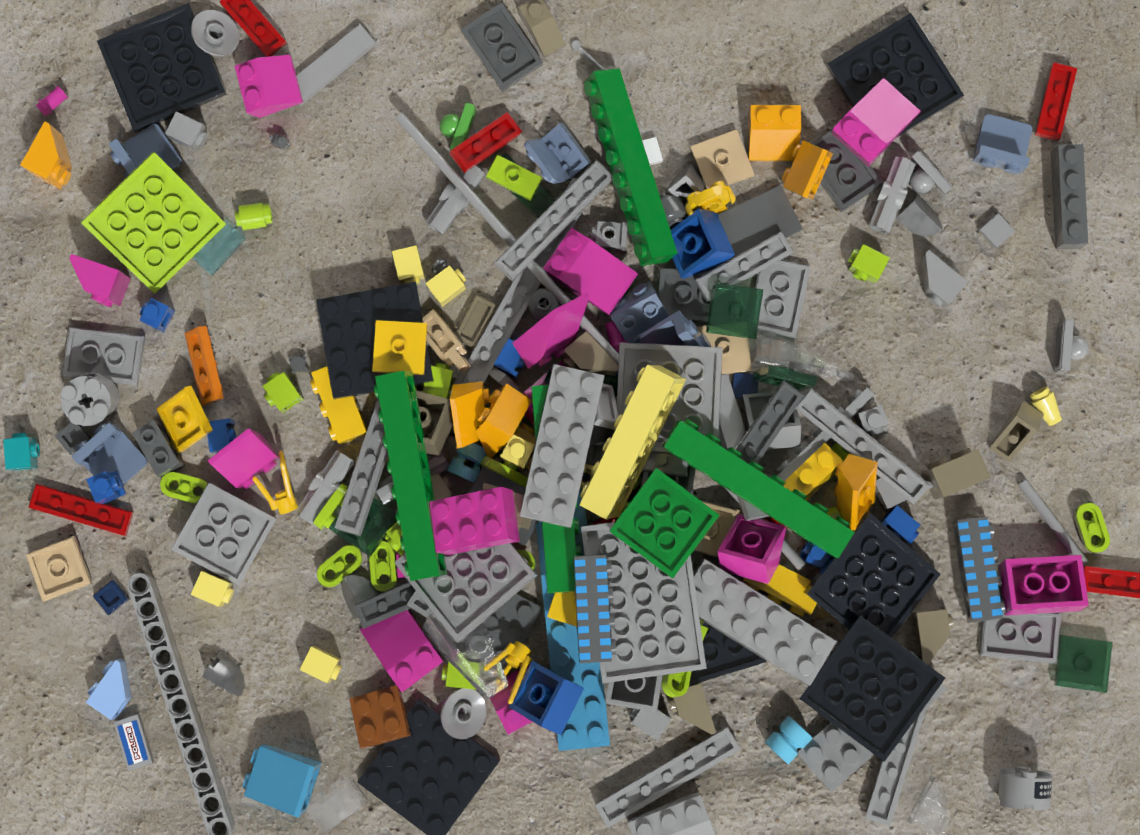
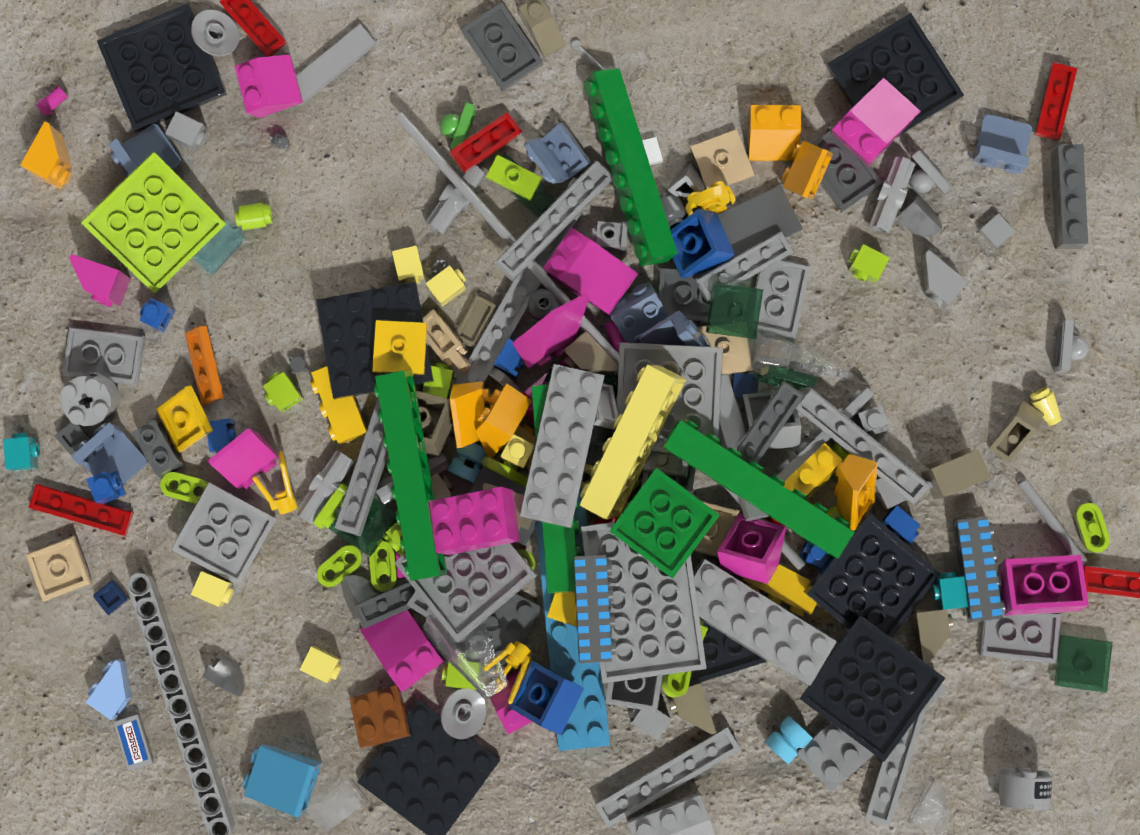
(950, 591): none -> teal brick

